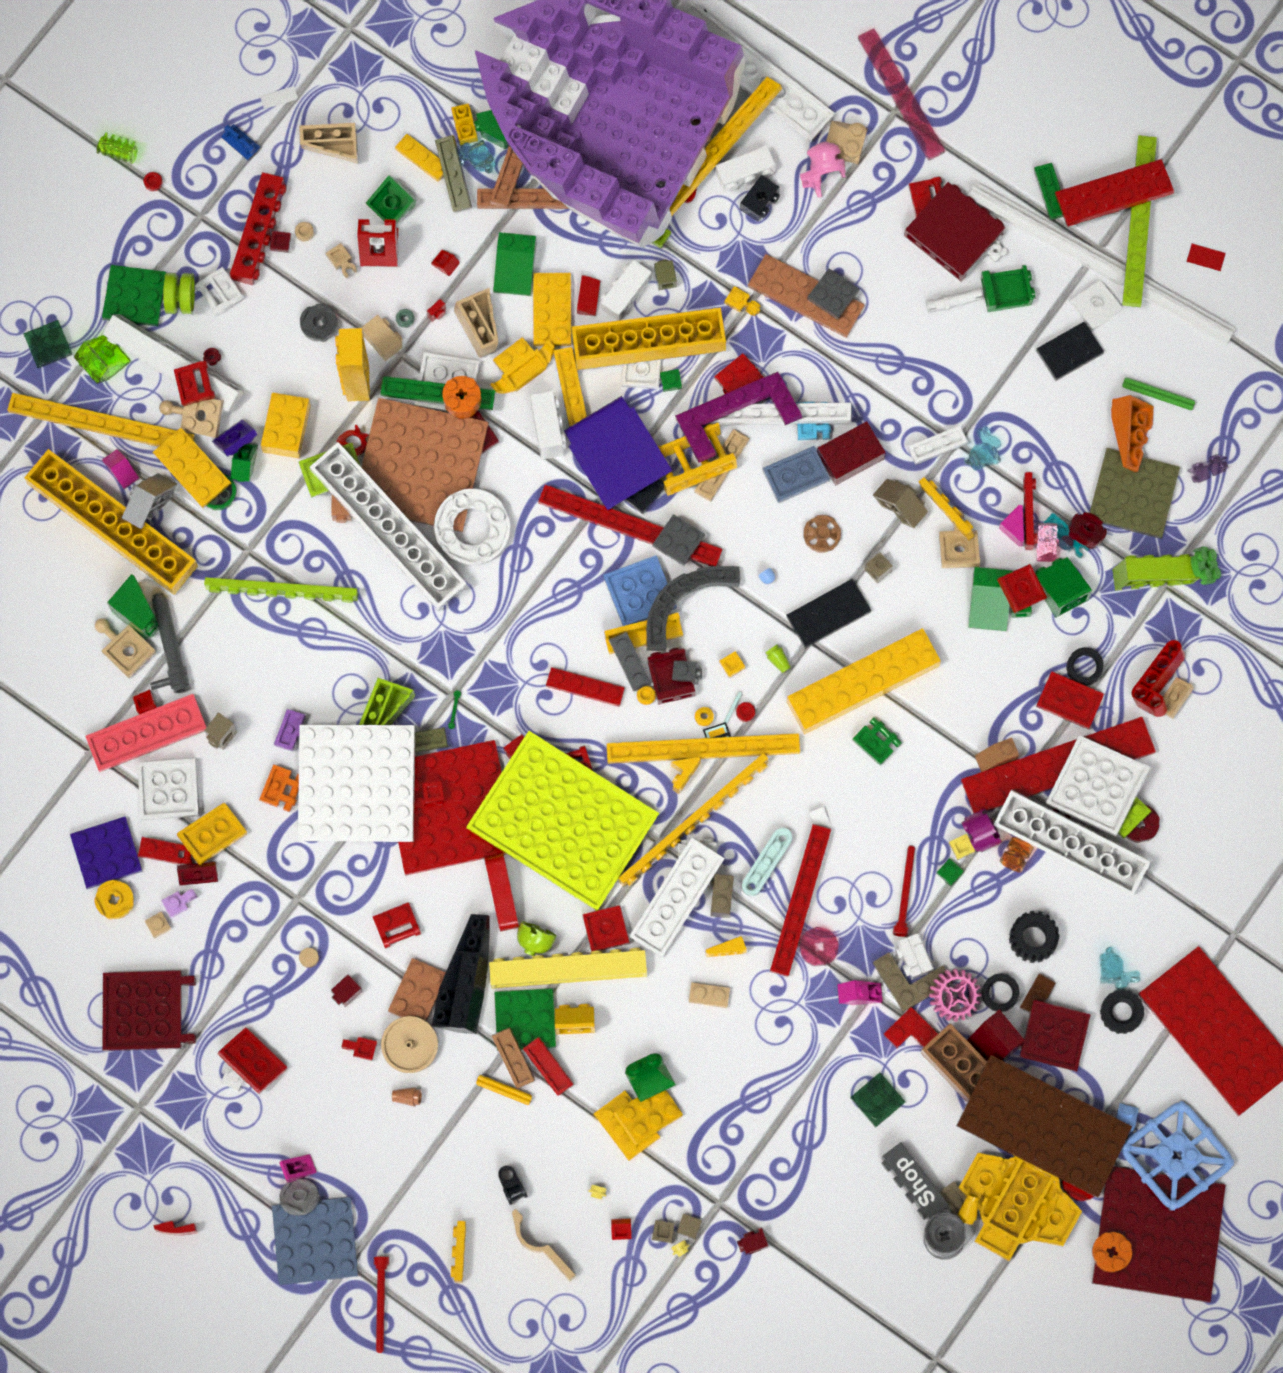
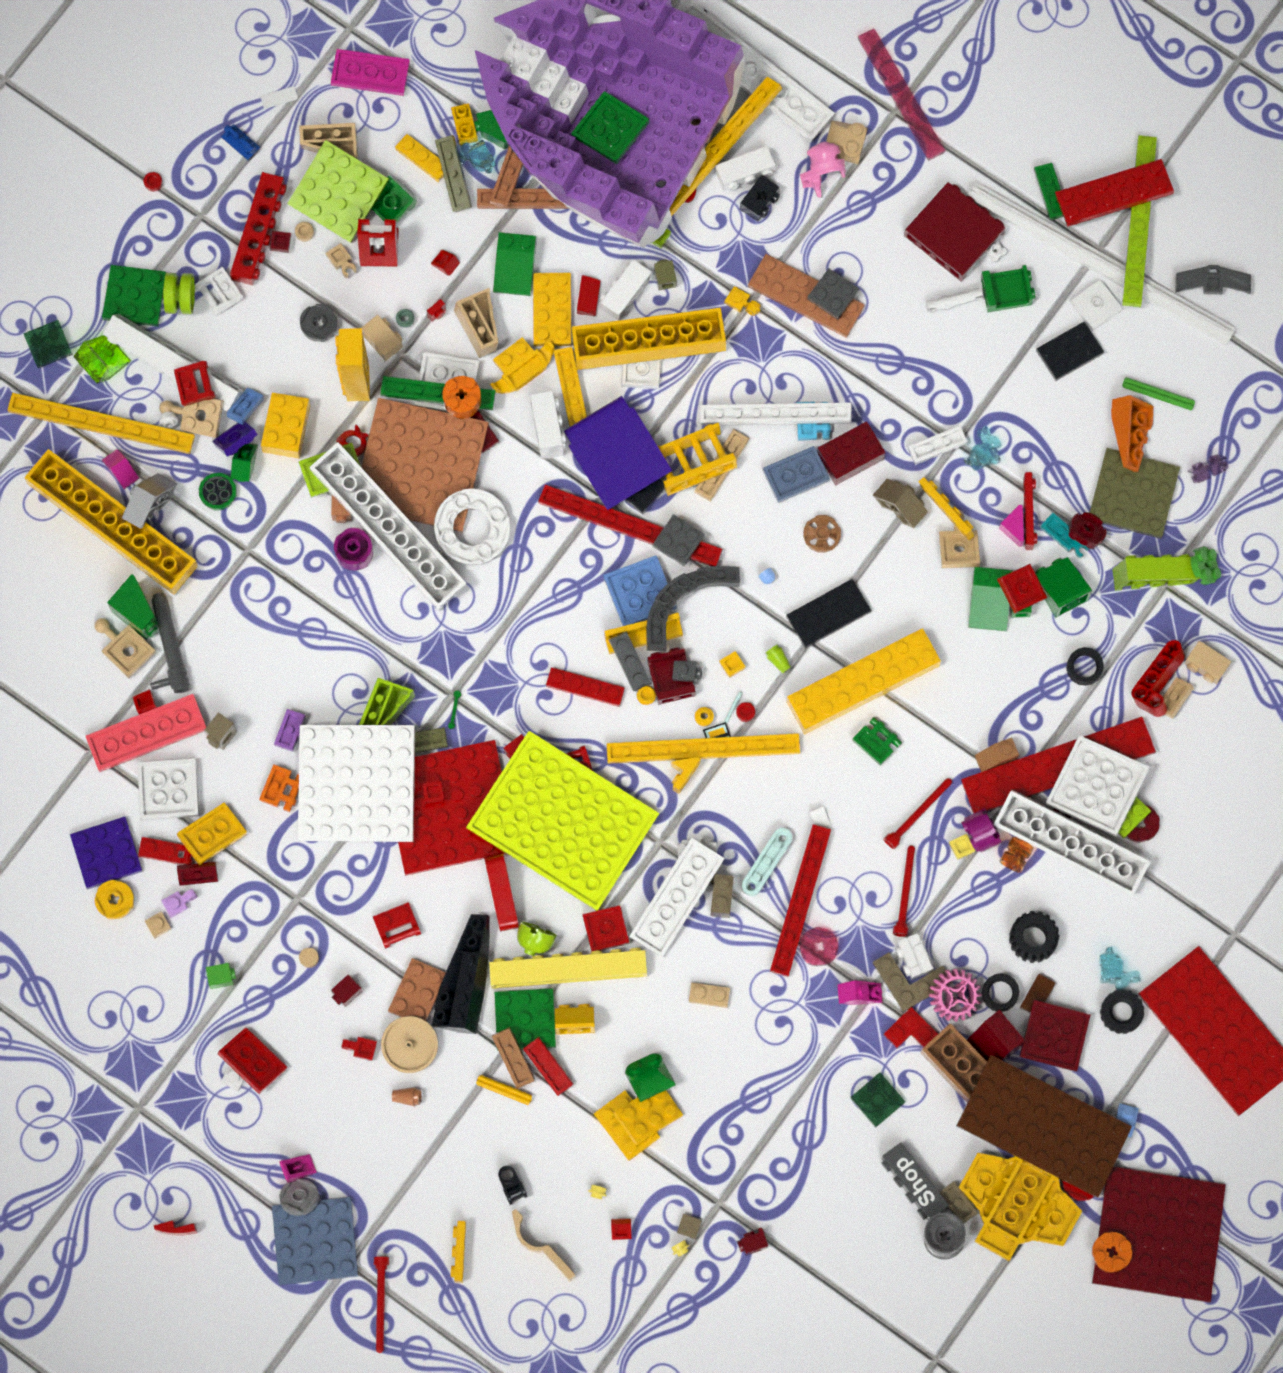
(117, 148): clear neon green piece -> none
(144, 1011): dark red plate -> none
(168, 420): none -> white plate
(191, 467): yellow plate -> none
(211, 352): dark red plate -> none
(220, 975): none -> bright green brick
(245, 406): none -> medium blue plate
(273, 589): lime plate -> none
(338, 191): none -> lime plate
(355, 559): none -> magenta brick
(370, 72): none -> dark pink plate
(610, 127): none -> green plate
(663, 1231): dark tan plate -> none
(671, 380): green plate -> none
(699, 815): yellow plate -> none
(731, 947): yellow slope -> none
(737, 374): red plate -> none
(769, 386): magenta plate -> none
(878, 567): dark tan brick -> none
(893, 839): none -> red piece
(921, 194): red plate -> none
(950, 872): green plate -> none
(969, 1209): yellow cone -> none
(1048, 542): clear pink plate -> none
(1070, 700): red plate -> none
(1176, 1168): light blue plate -> none
(1206, 257): red sticker -> none
(1207, 663): none -> tan brick
(1213, 280): none -> dark grey plate

